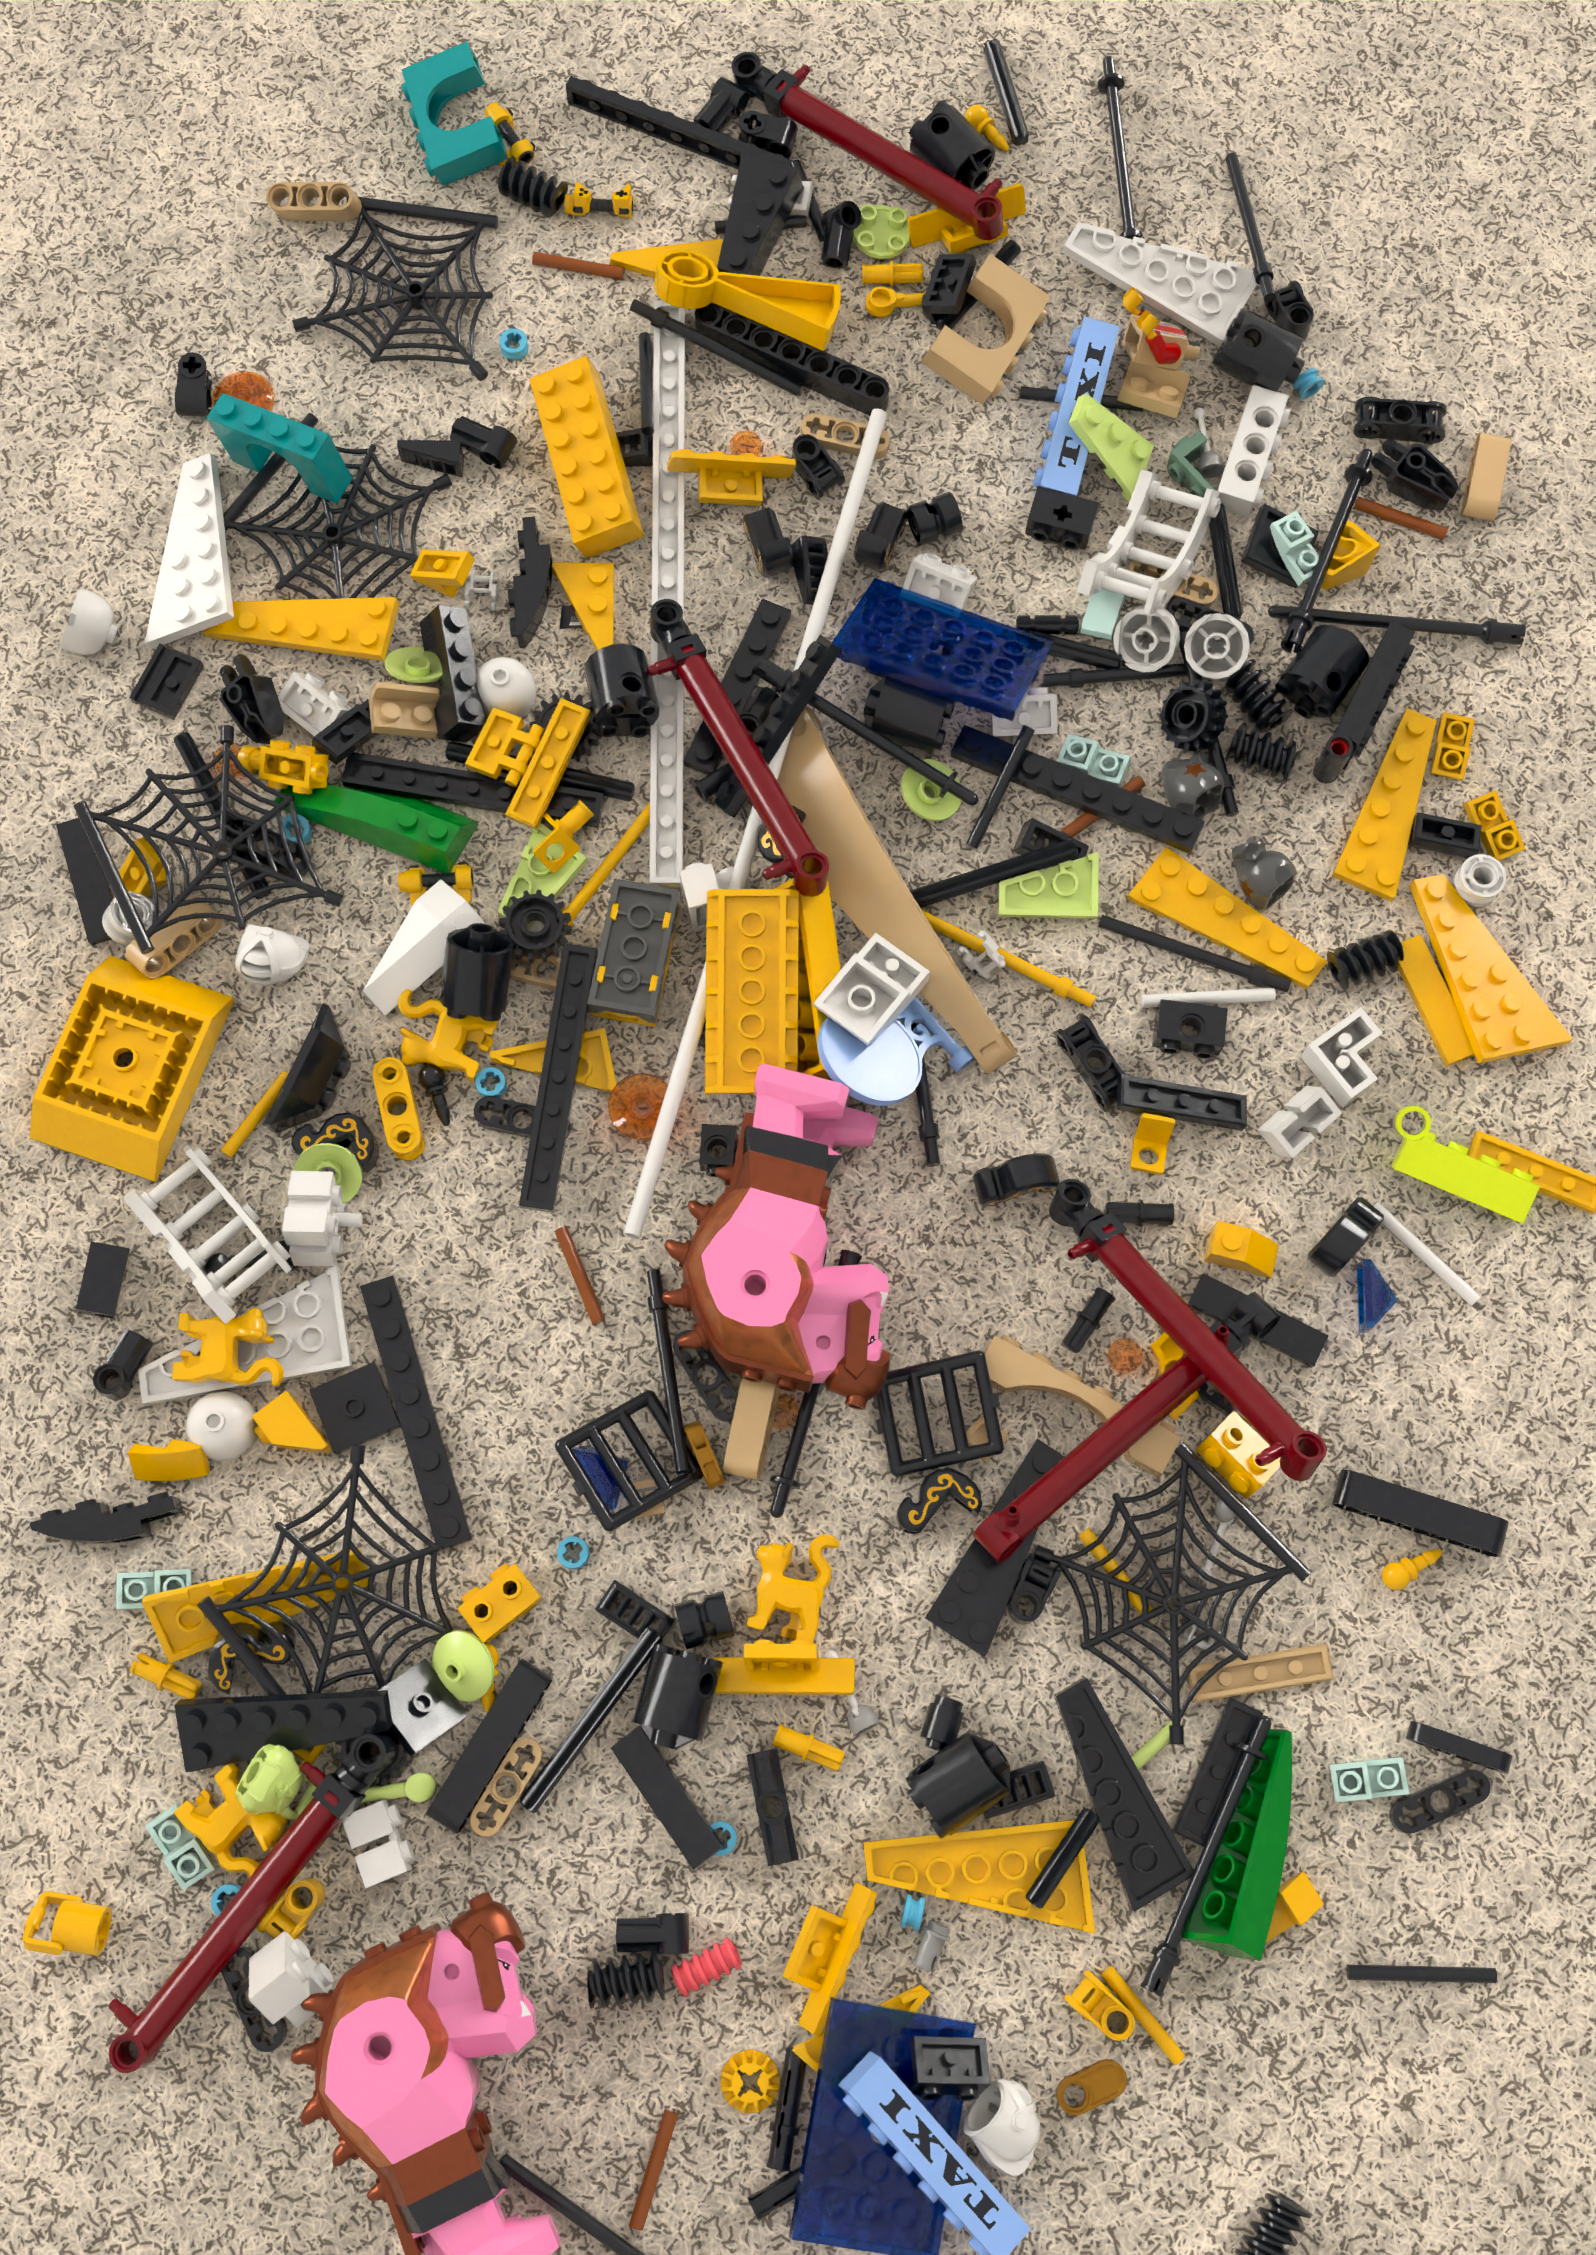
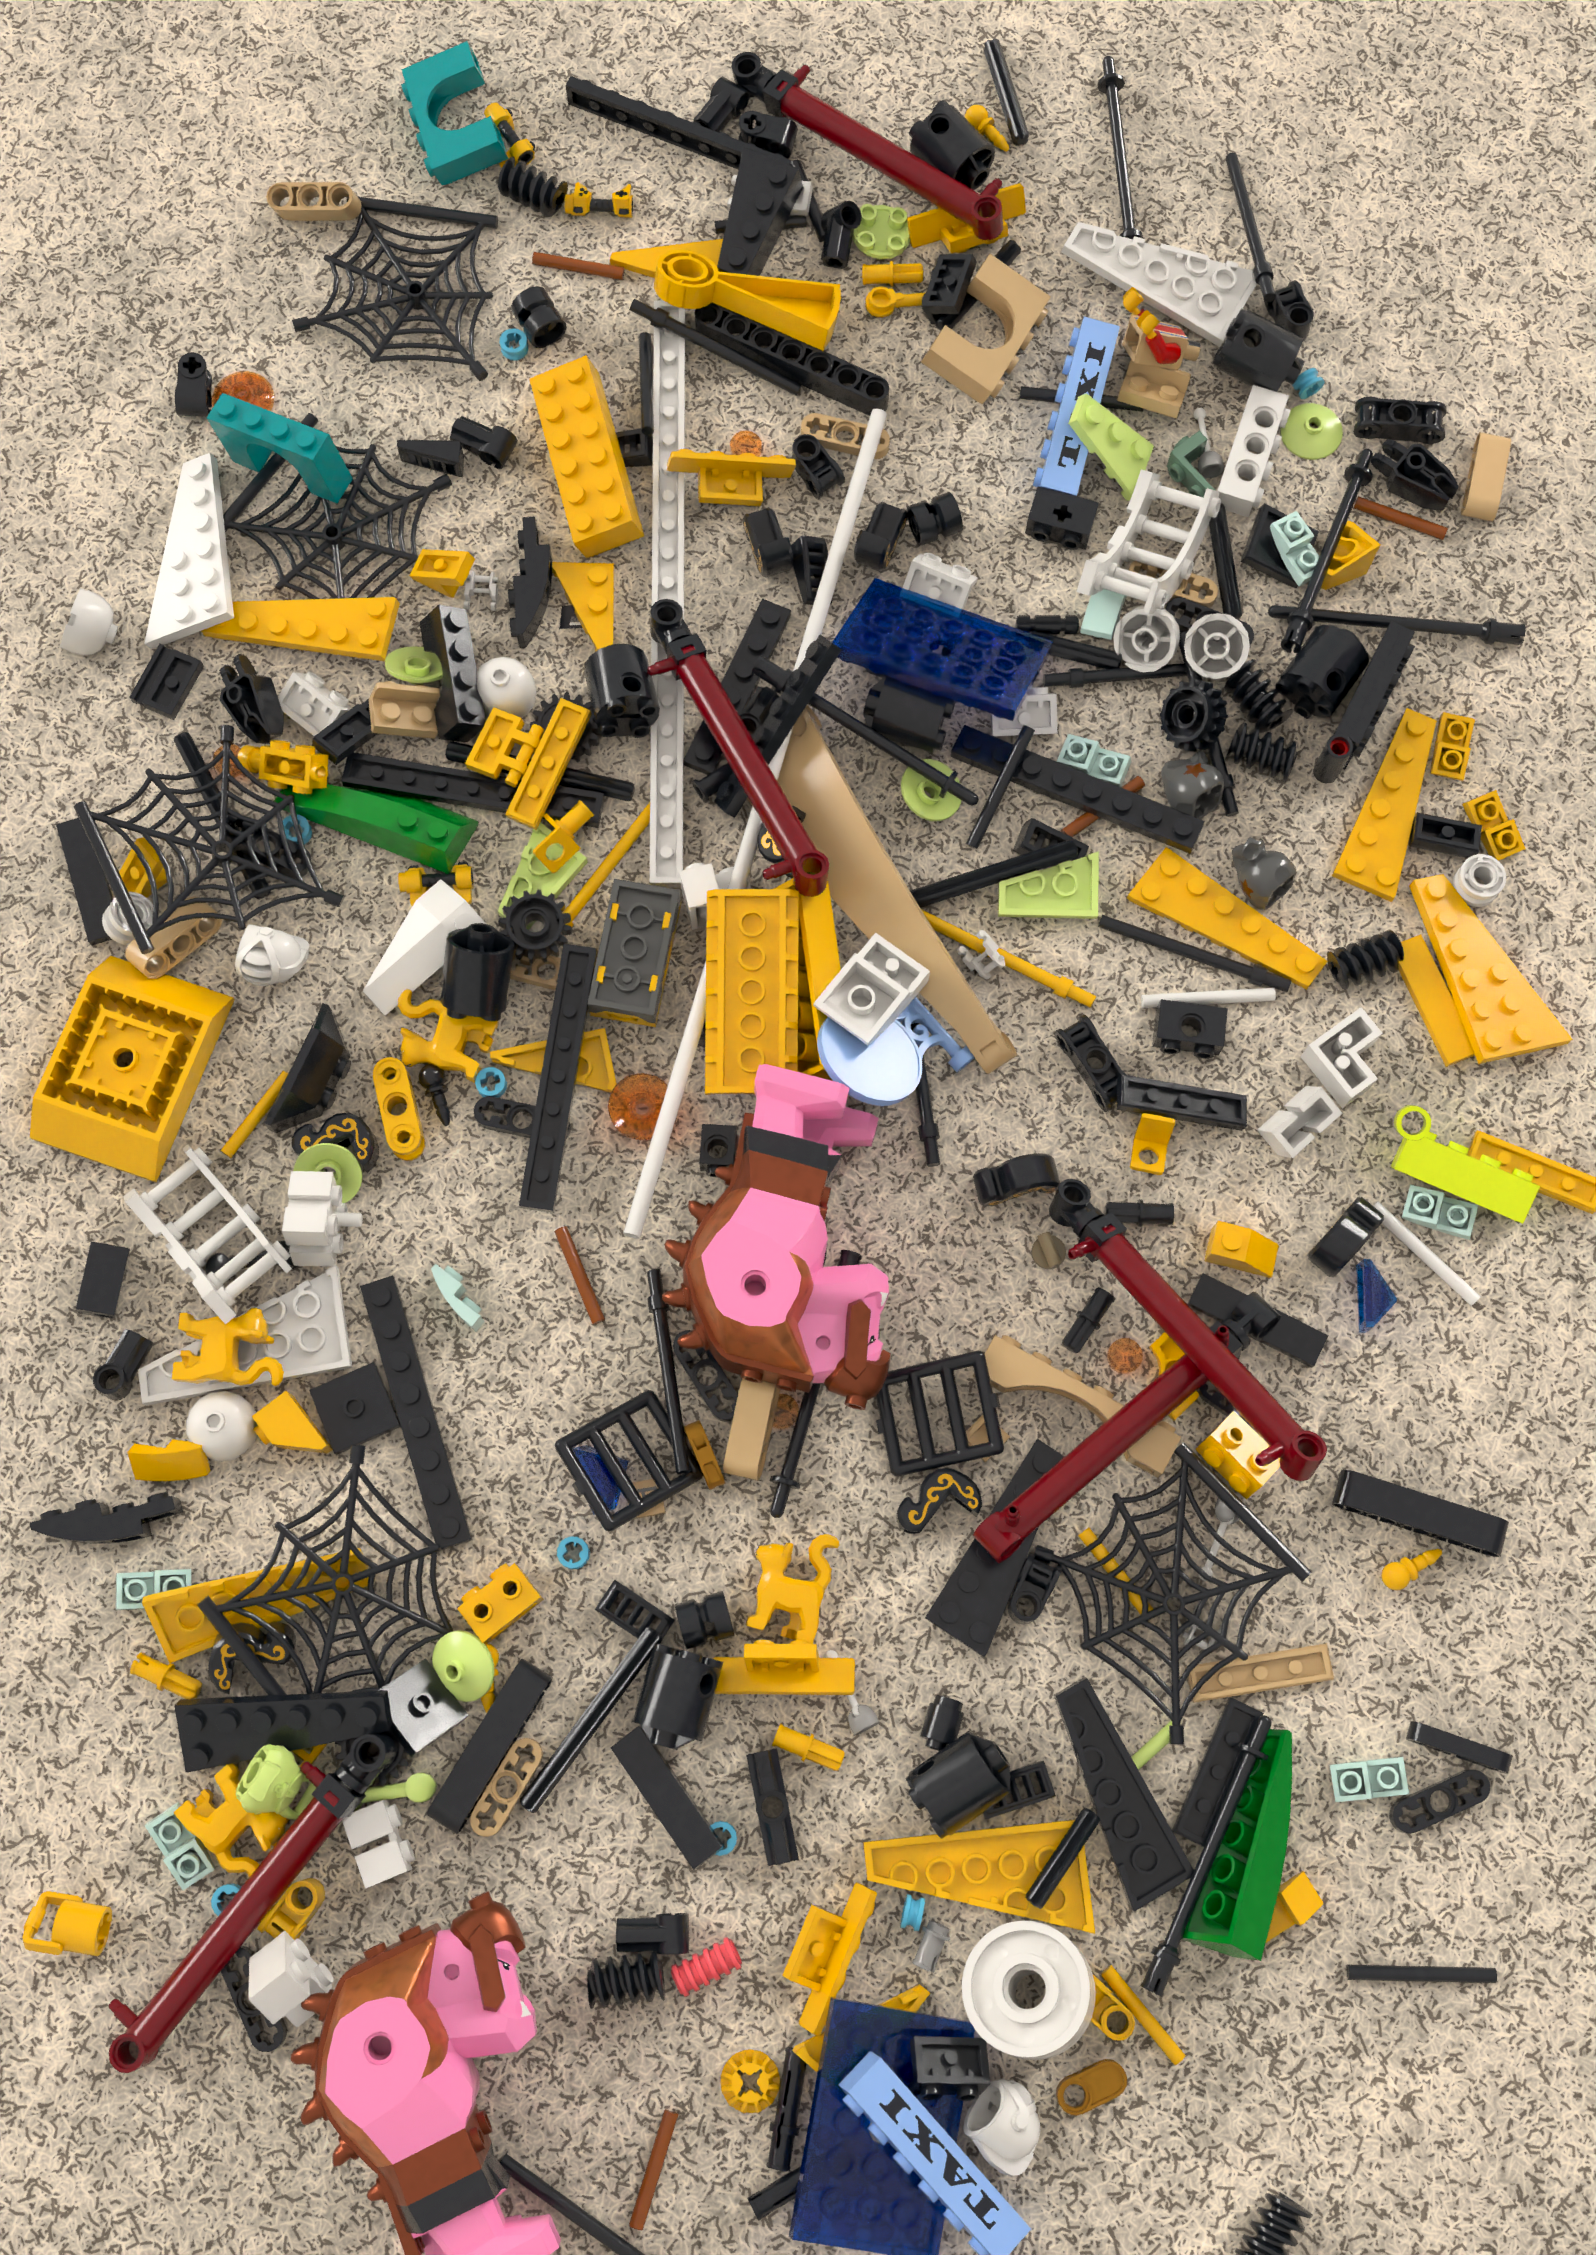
(452, 1290): none -> light aqua slope
(538, 317): none -> black wheel
(991, 1985): none -> white piece
(1048, 1251): none -> dark tan plate
(1308, 441): none -> yellowish green dish
(1440, 1213): none -> light aqua slope

